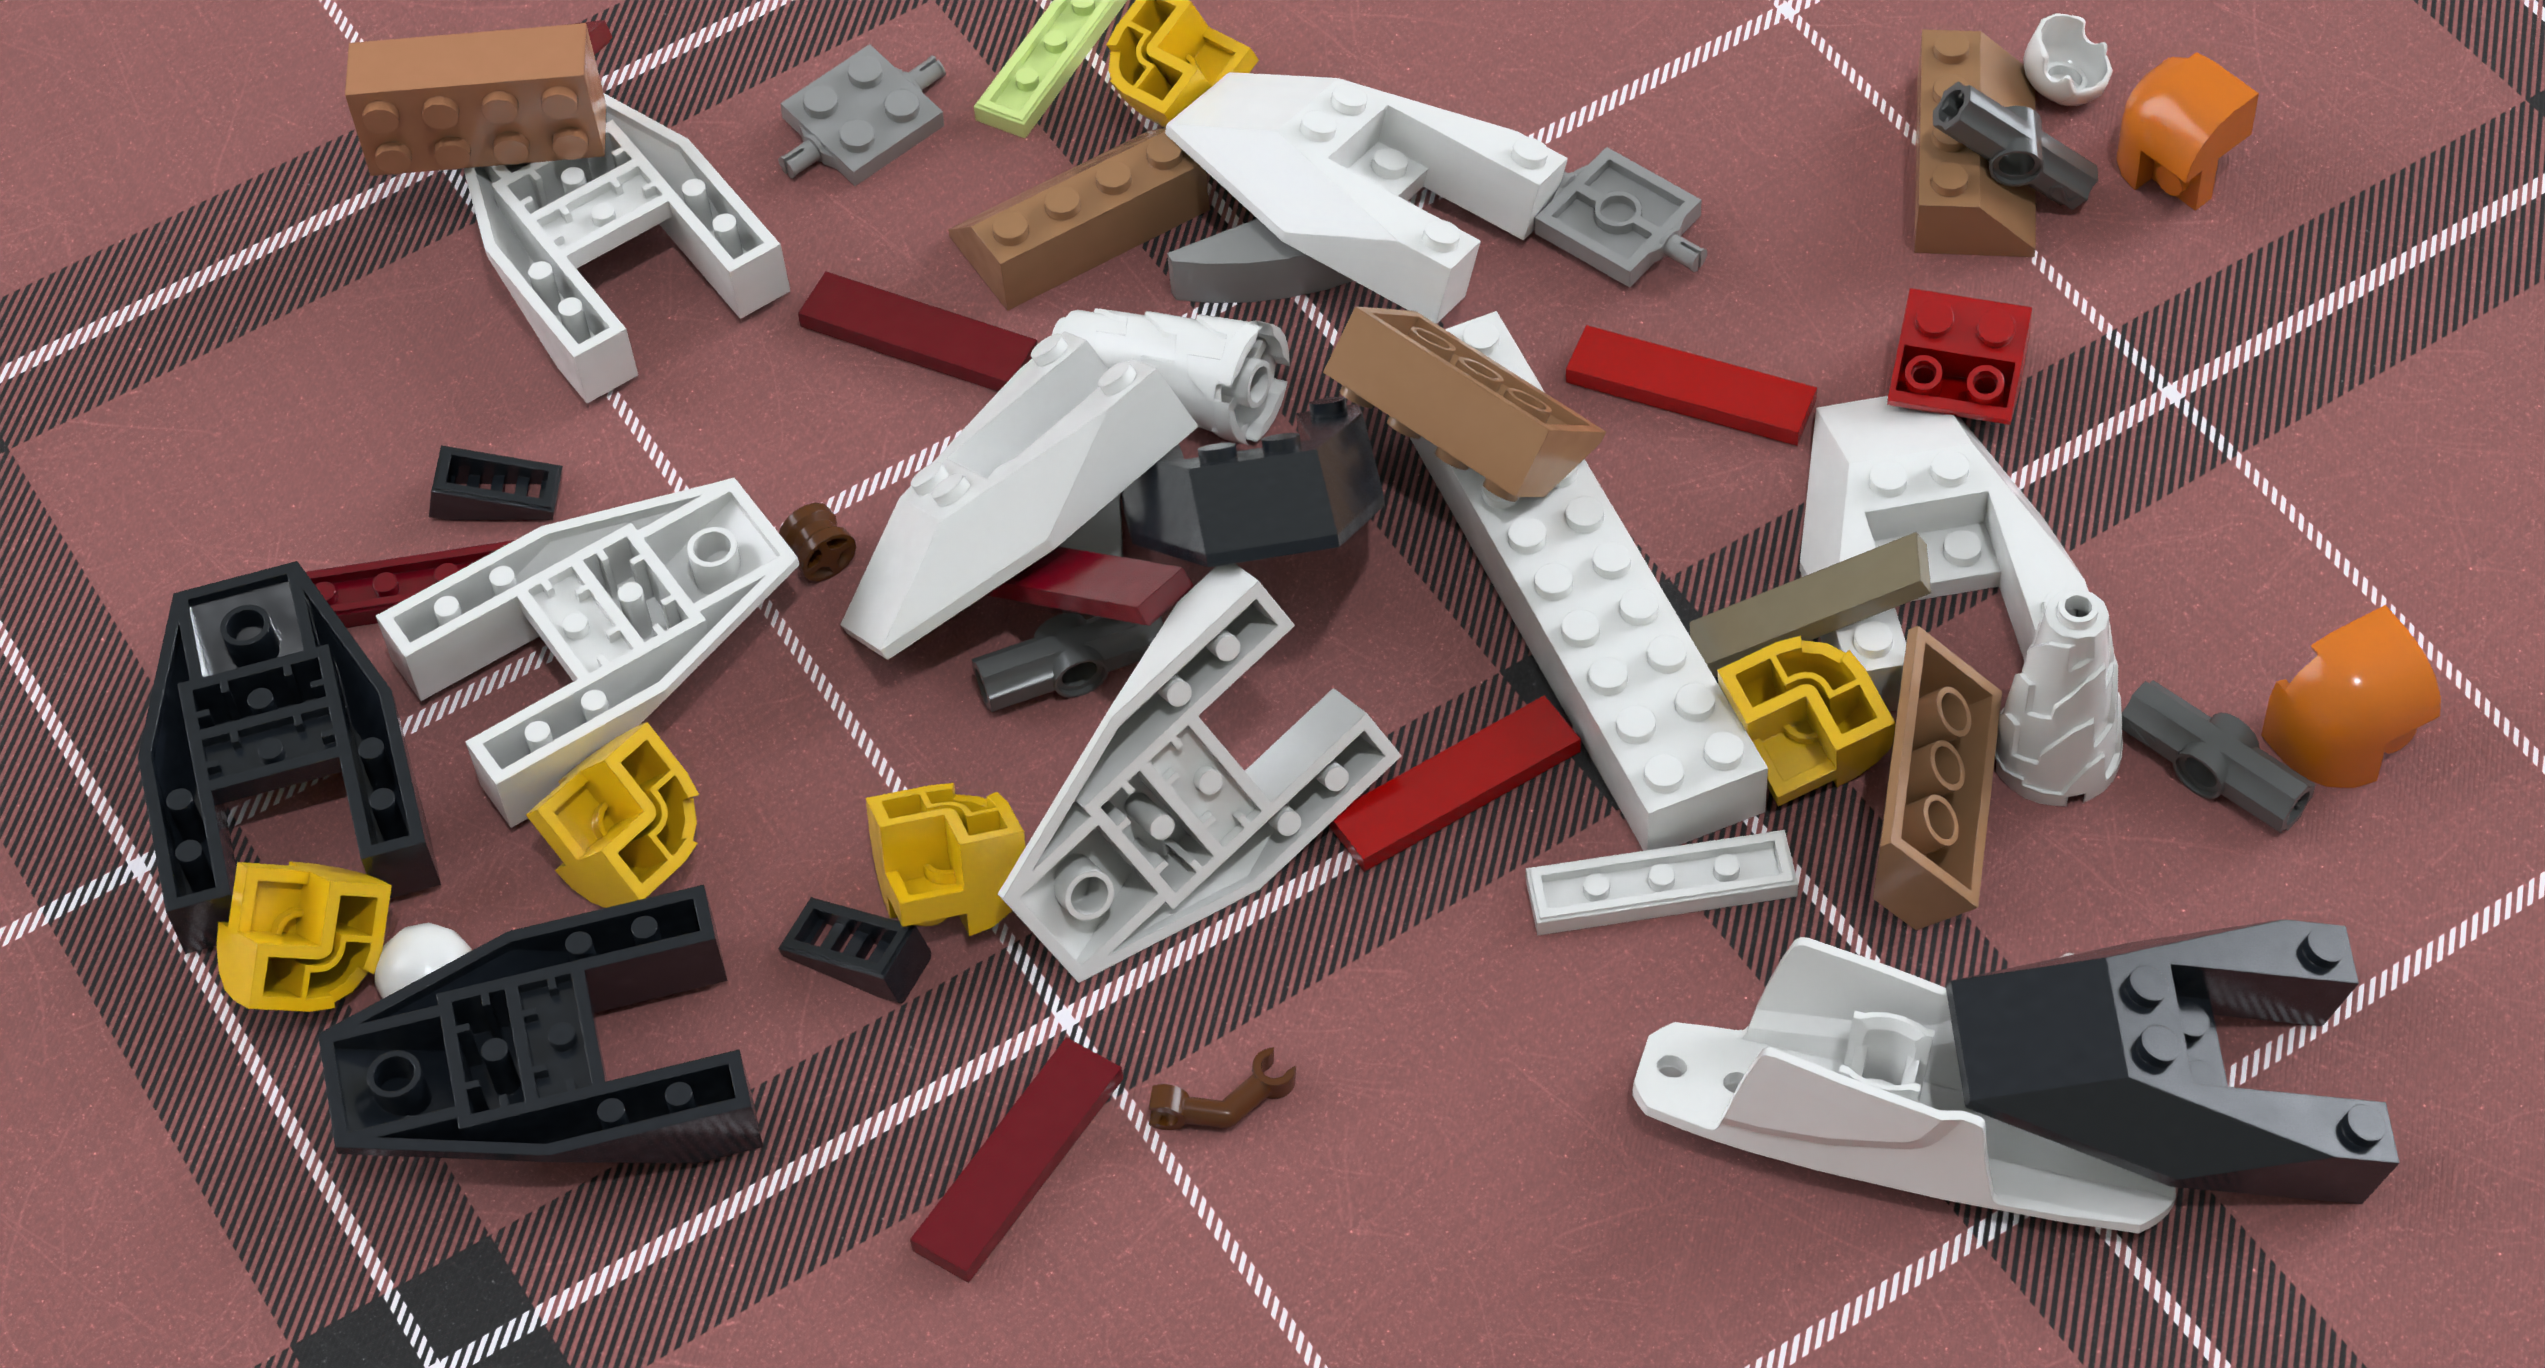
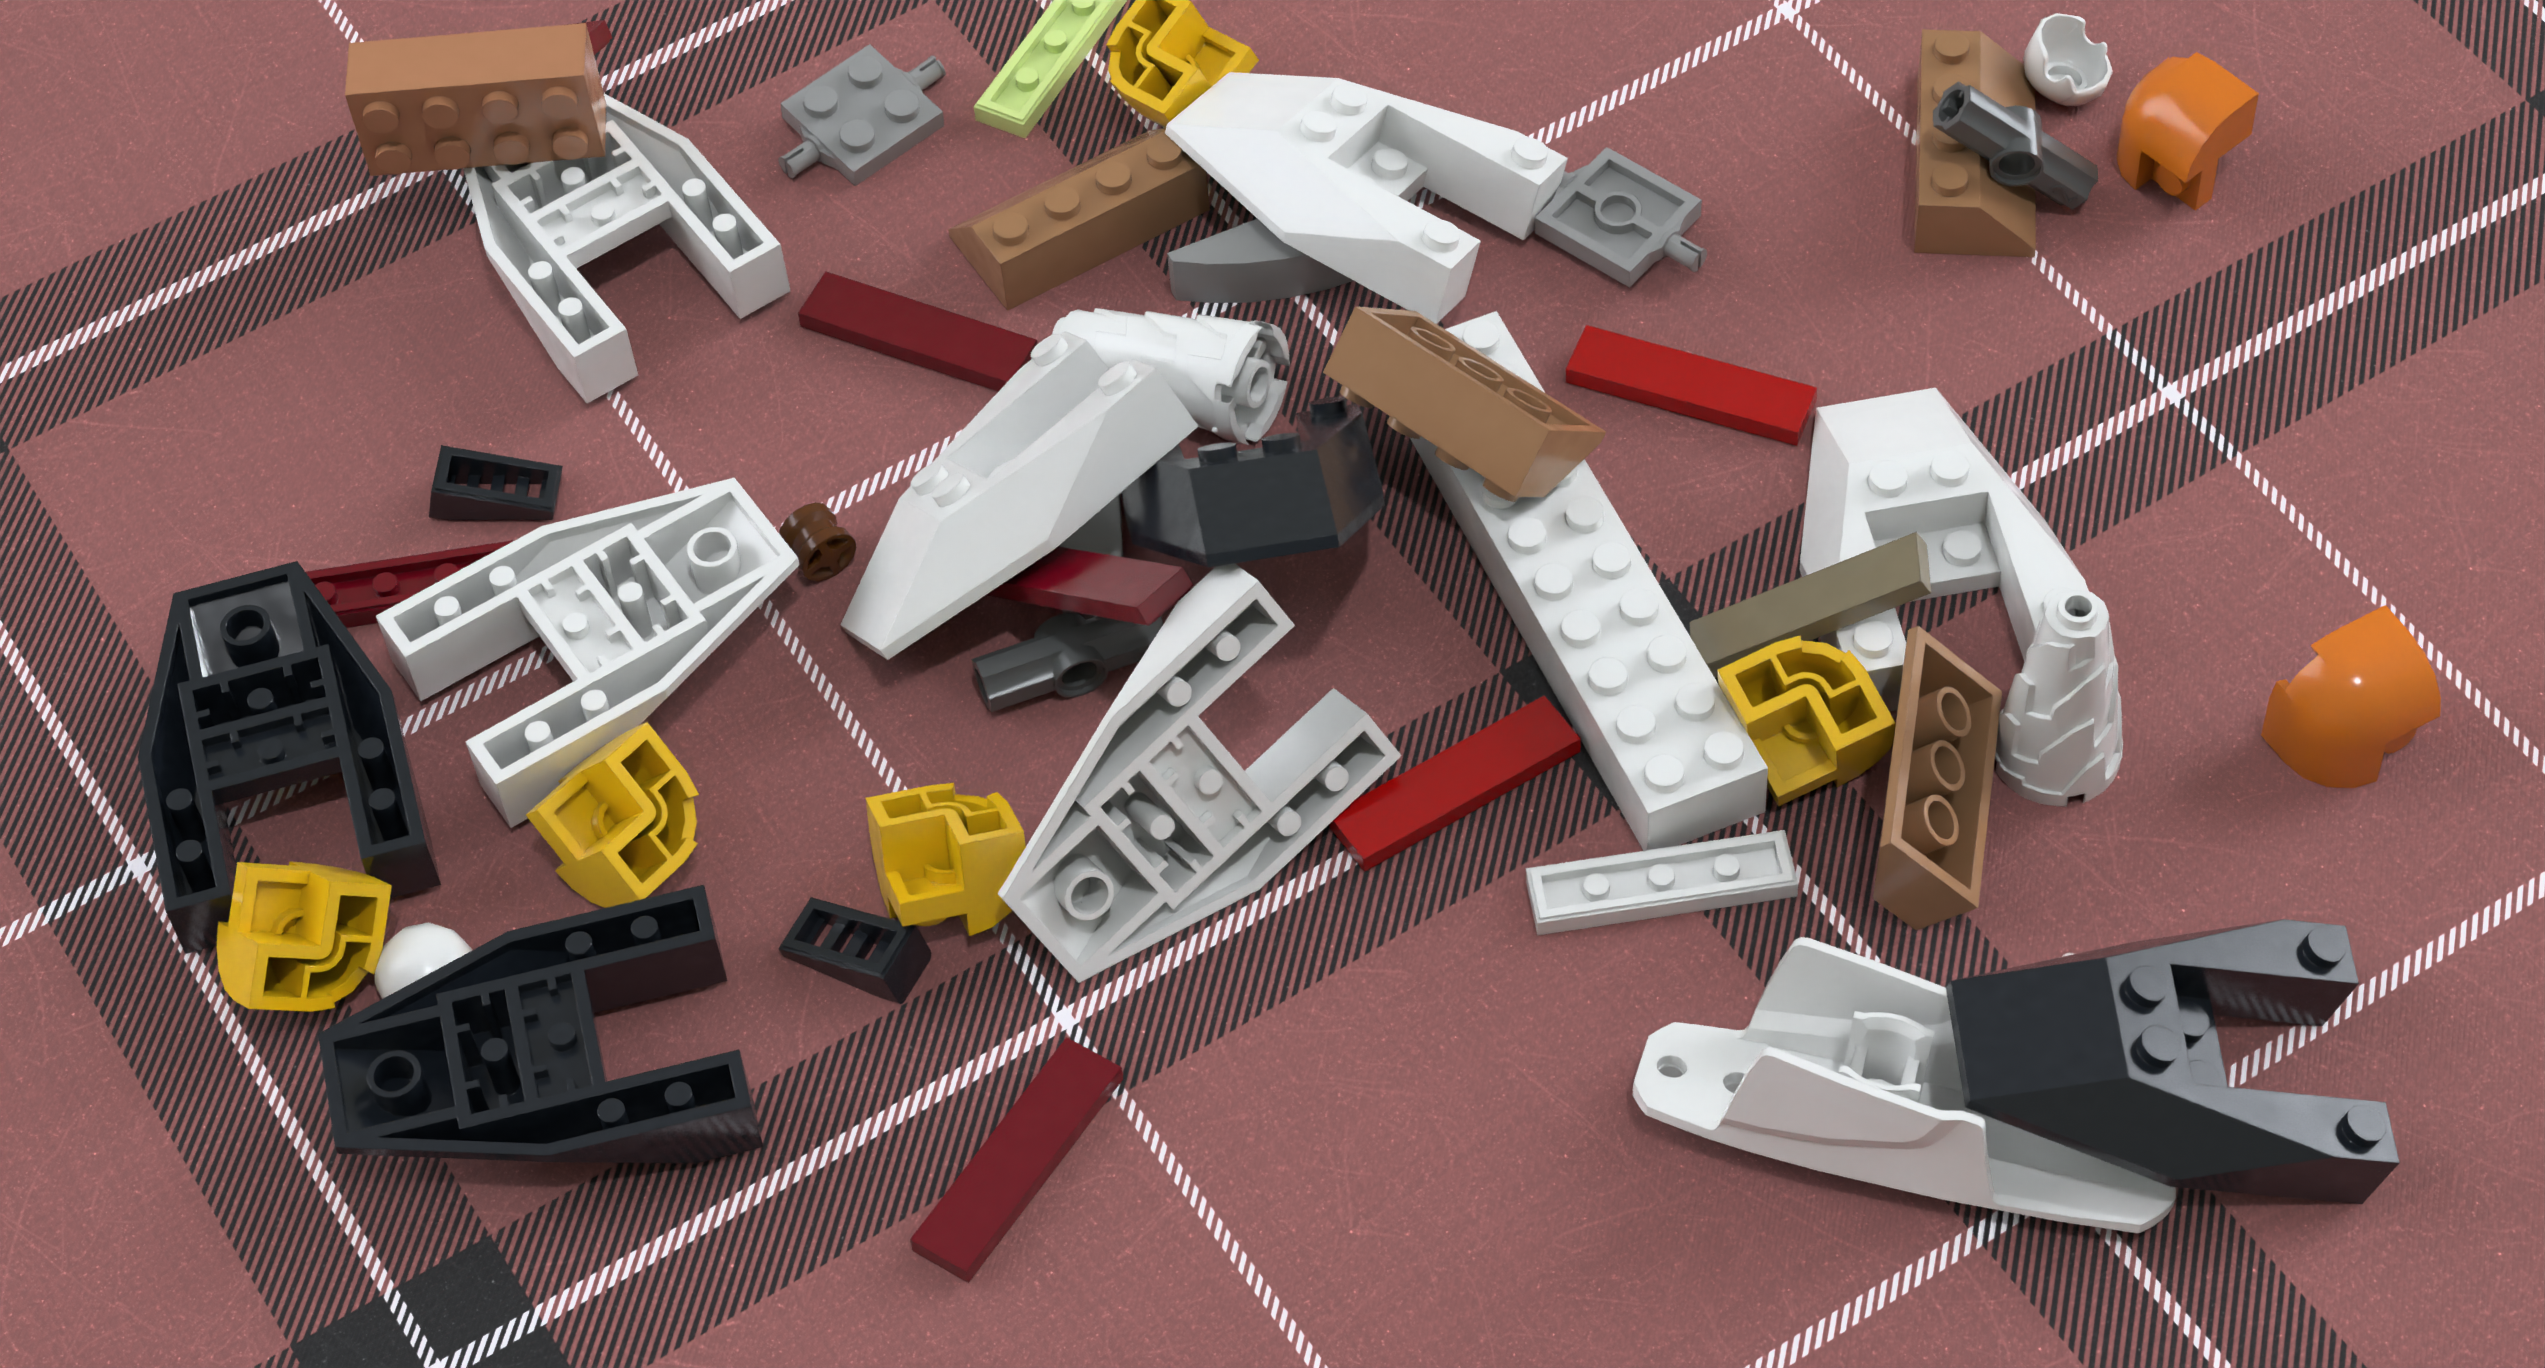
(1174, 1107): reddish brown arm -> none
(1960, 356): red slope -> none
(2217, 756): dark grey piece -> none

